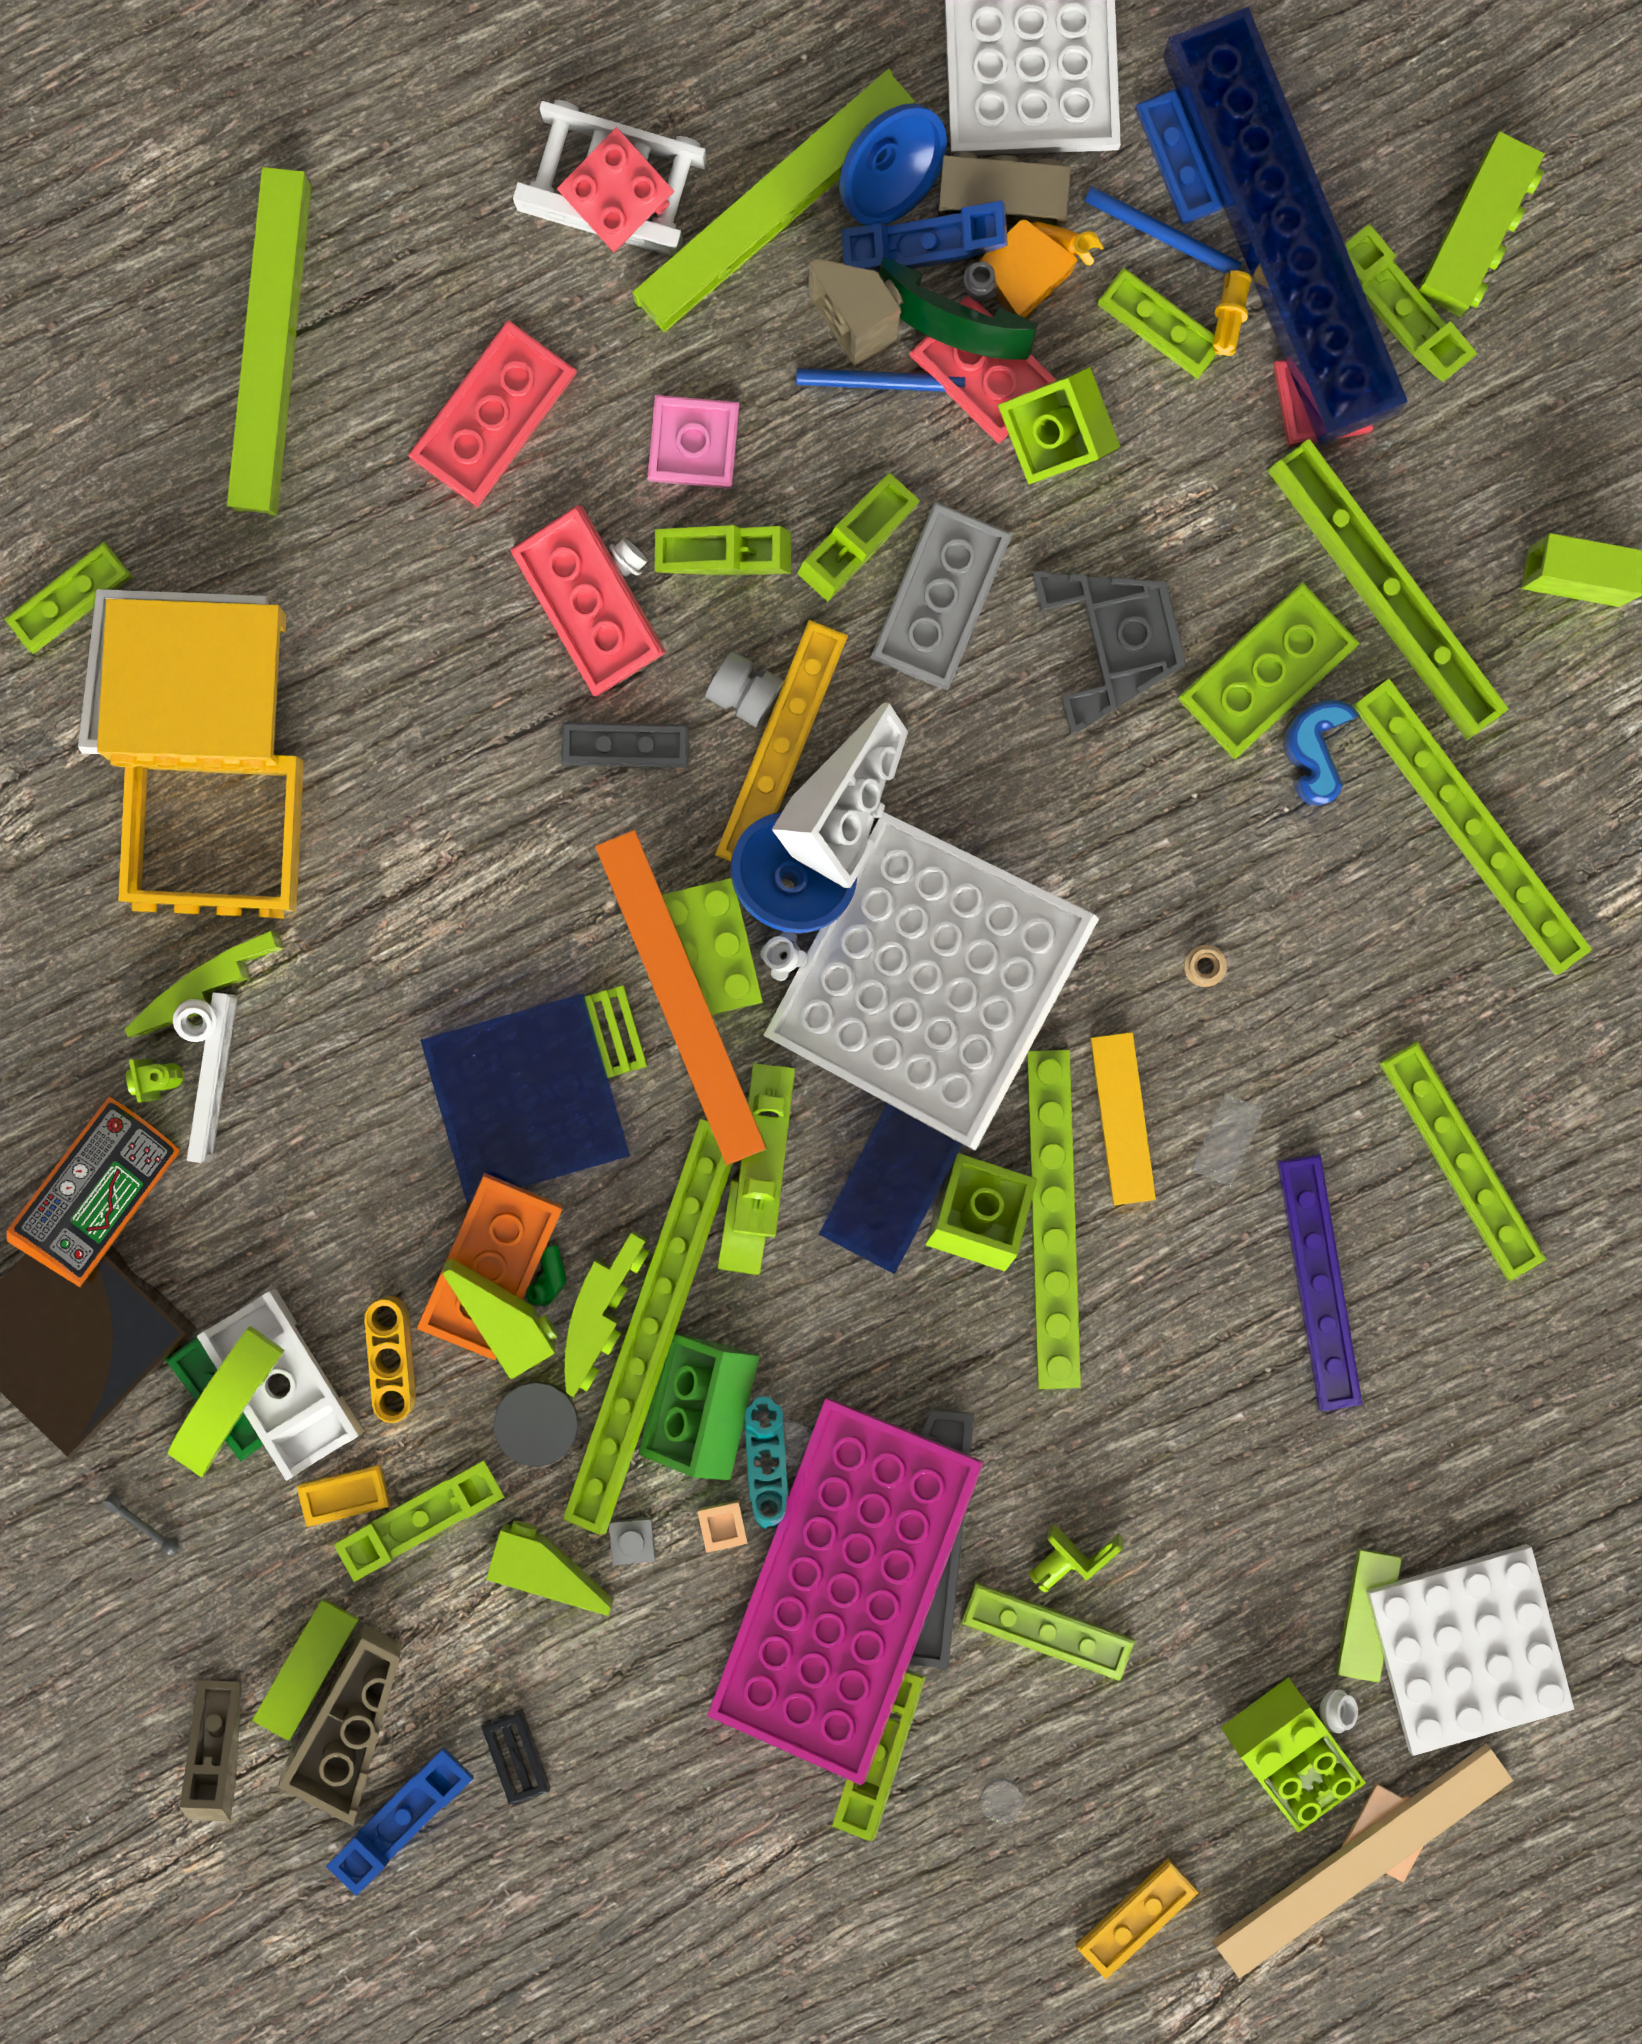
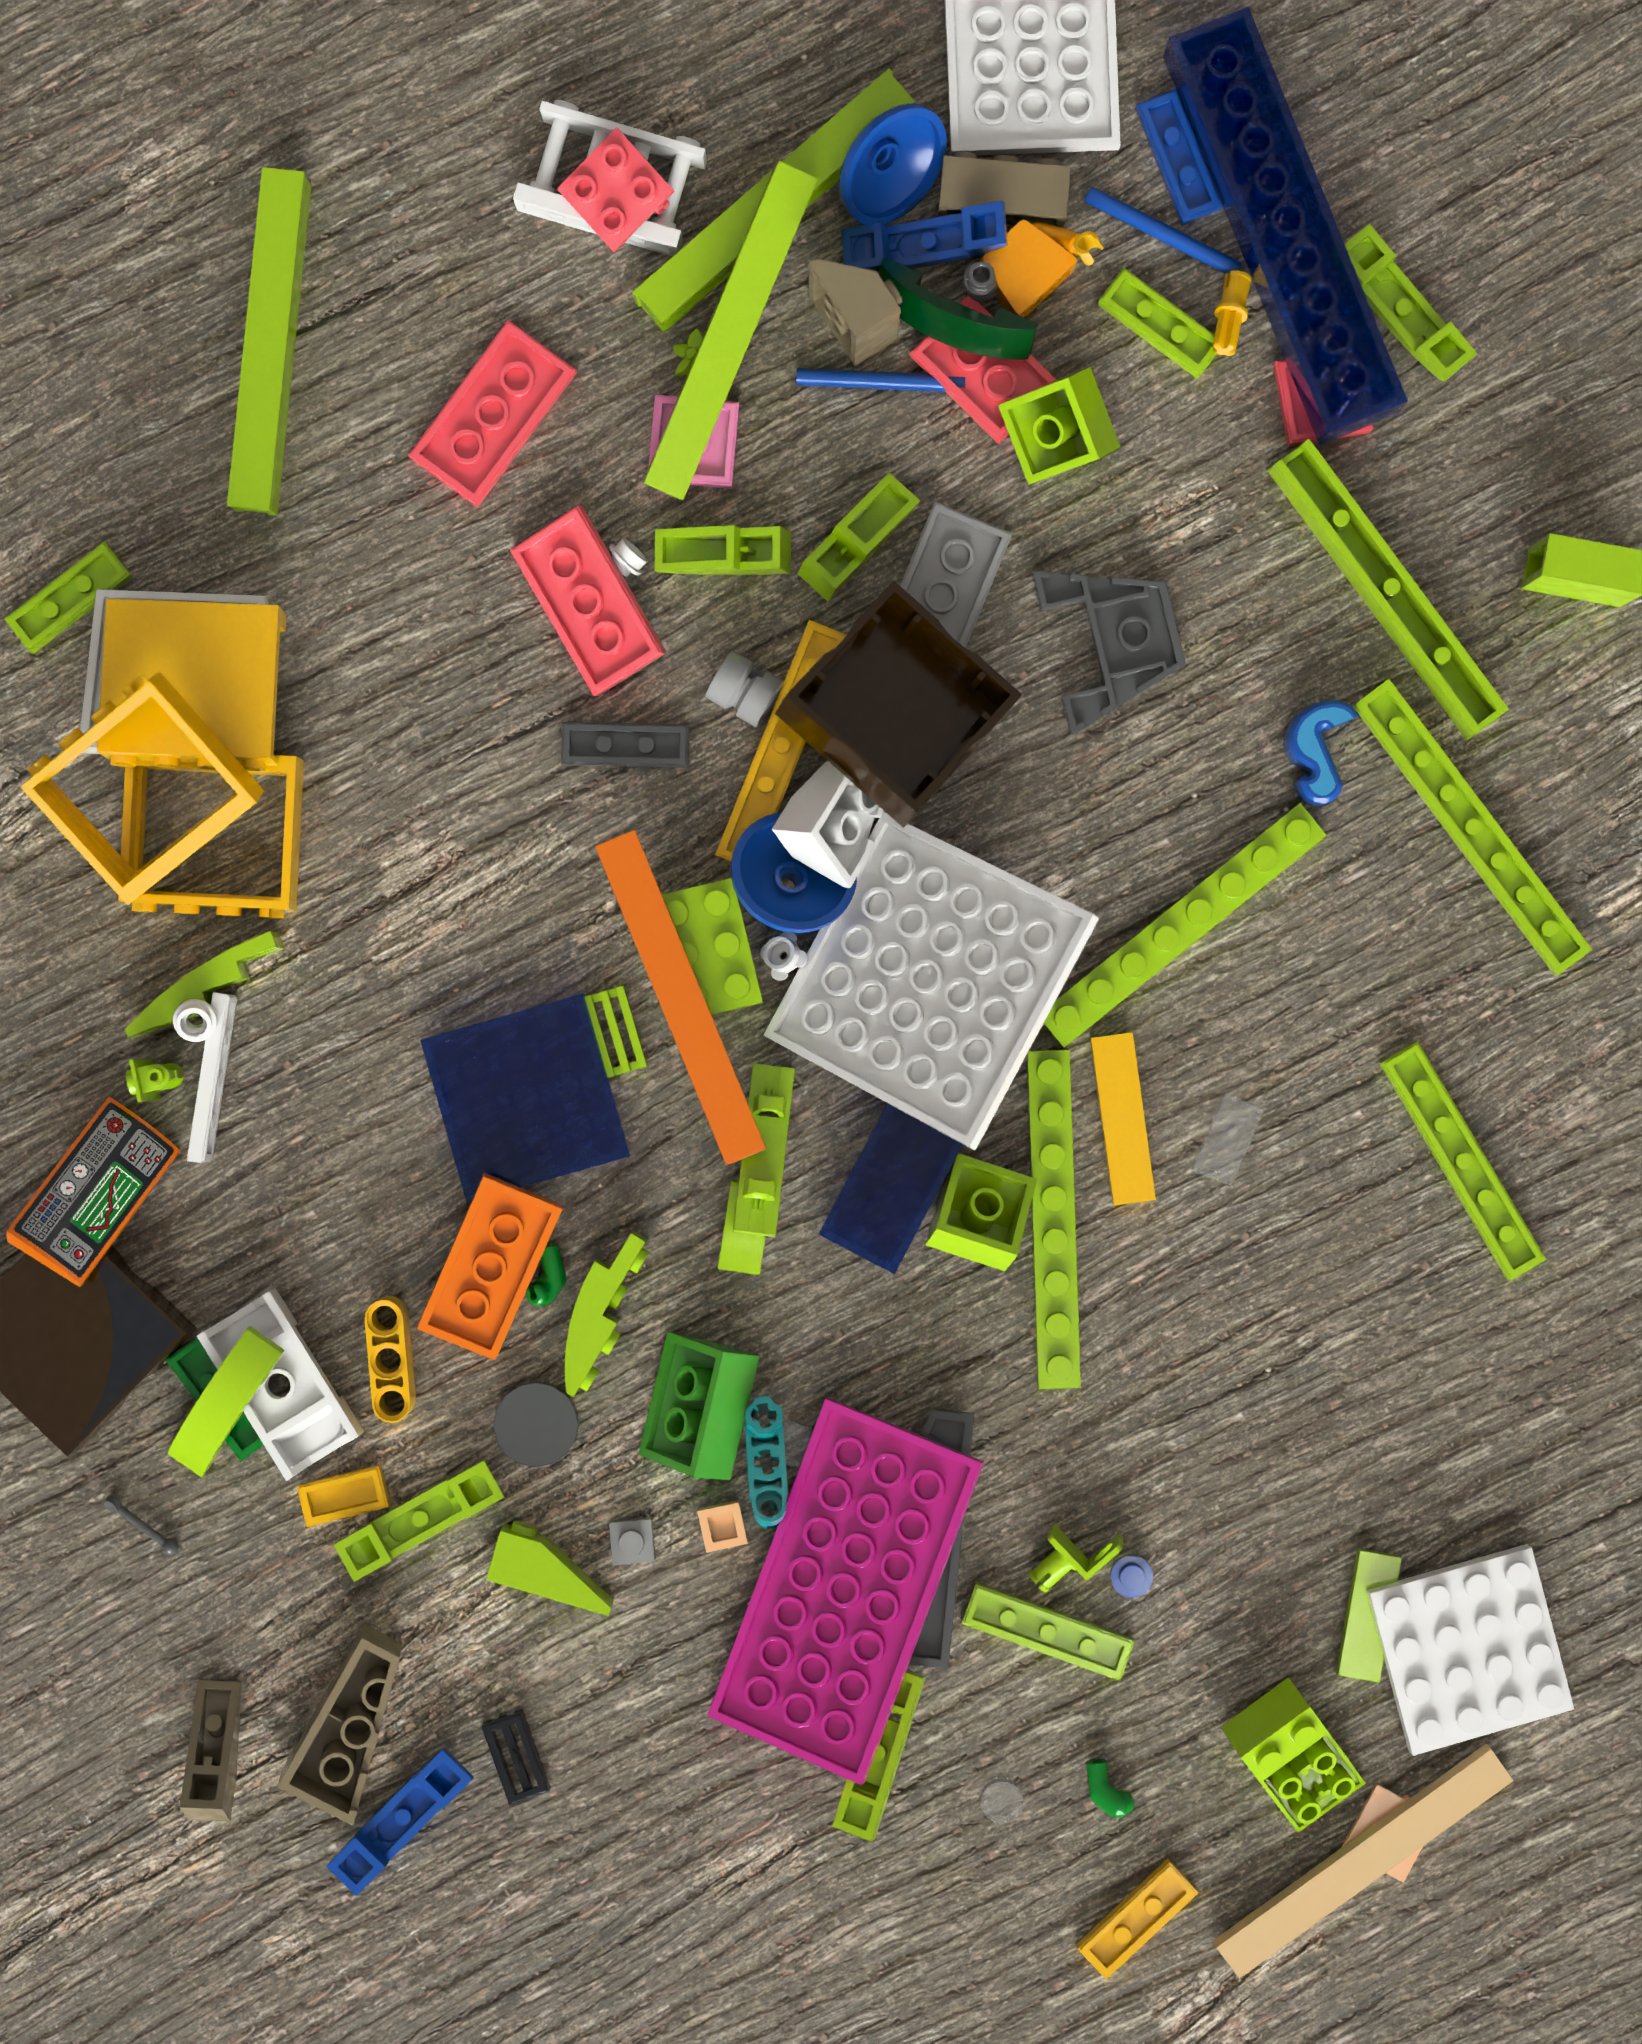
(89, 840): none -> yellow window
(305, 1670): lime slope -> none
(505, 1321): lime slope -> none
(649, 1334): lime plate -> none
(687, 352): none -> lime plant
(730, 330): none -> lime tile
(897, 704): none -> dark brown tile
(1106, 1797): none -> green arm
(1131, 1575): none -> plate
(1182, 924): none -> lime plate
(1218, 962): tan plate -> none
(1268, 670): lime tile -> none
(1319, 1282): dark purple tile -> none
(1338, 1711): white plate -> none
(1480, 224): lime brick -> none

